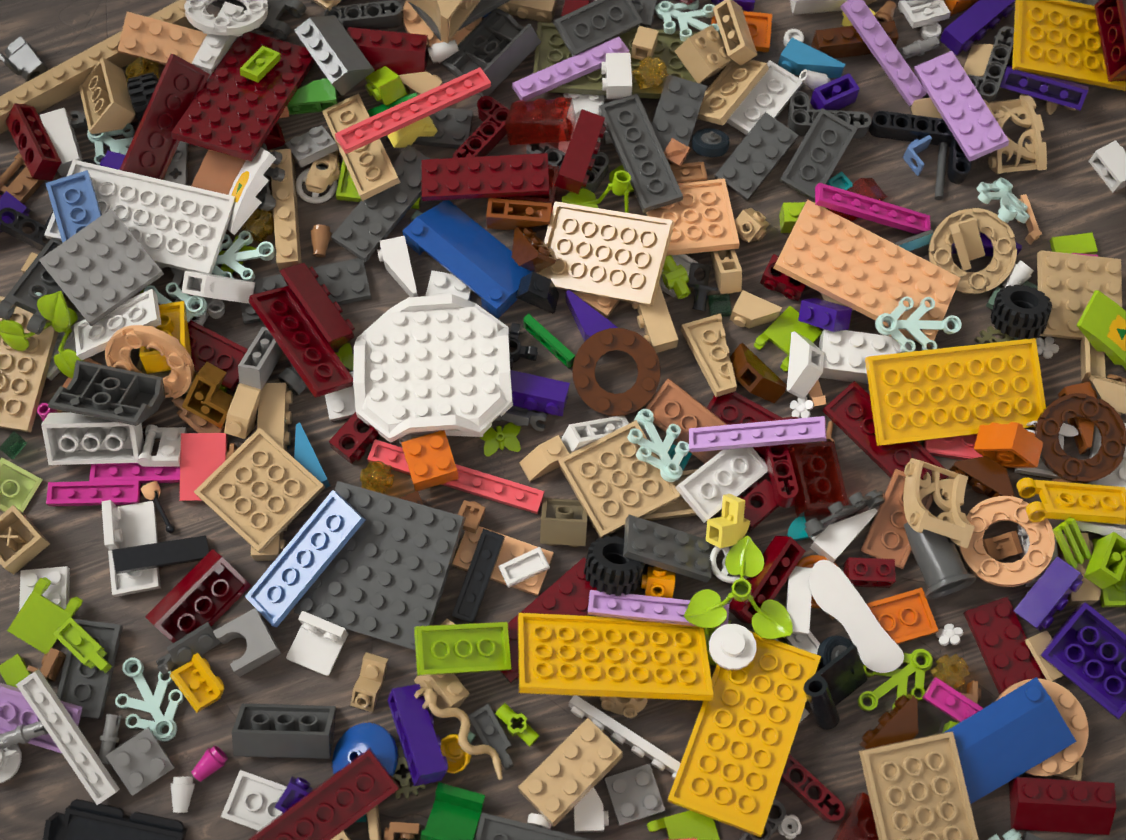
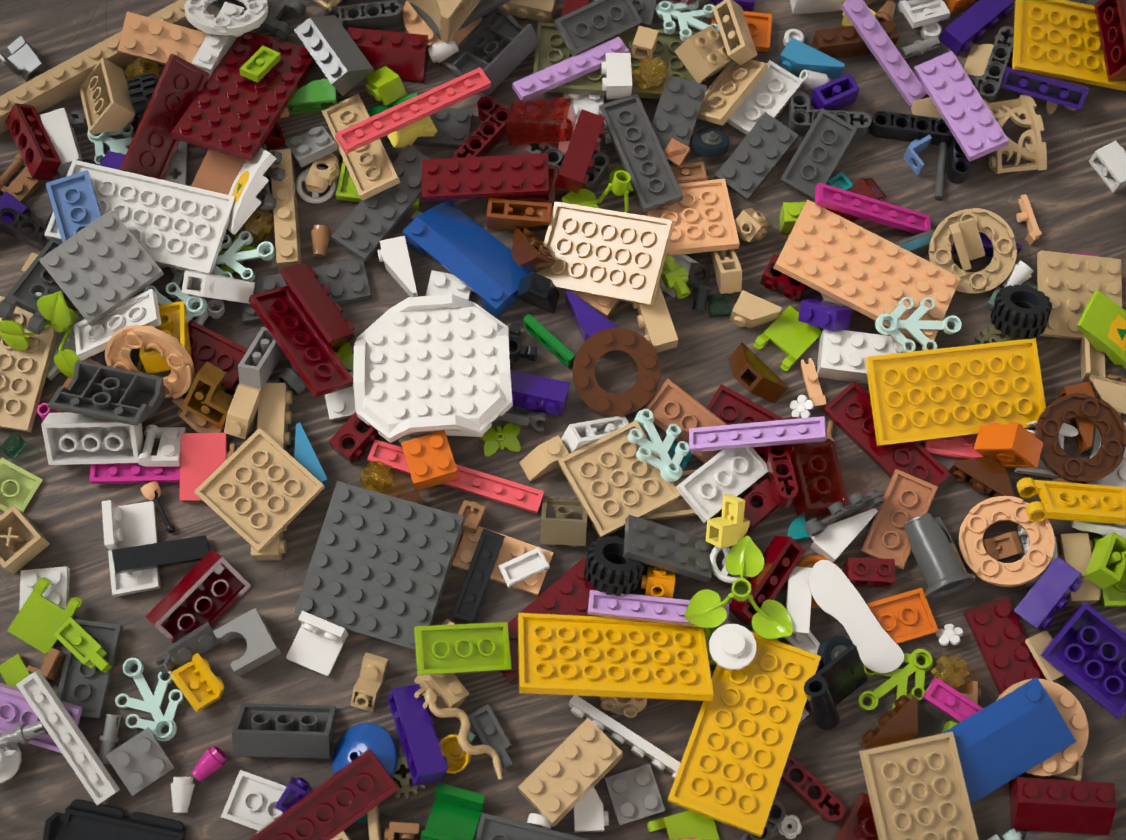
(93, 492): dark pink plate -> none
(305, 558): plate -> none
(420, 82): tan slope -> none
(507, 715): lime axle -> none
(710, 350): tan wing -> none
(805, 365): white slope -> none
(953, 489): tan fence -> none
(1010, 207): light aqua plant -> none
(1046, 347): white plant -> none
(1074, 540): lime tile -> none
(1076, 243): lime tile -> none

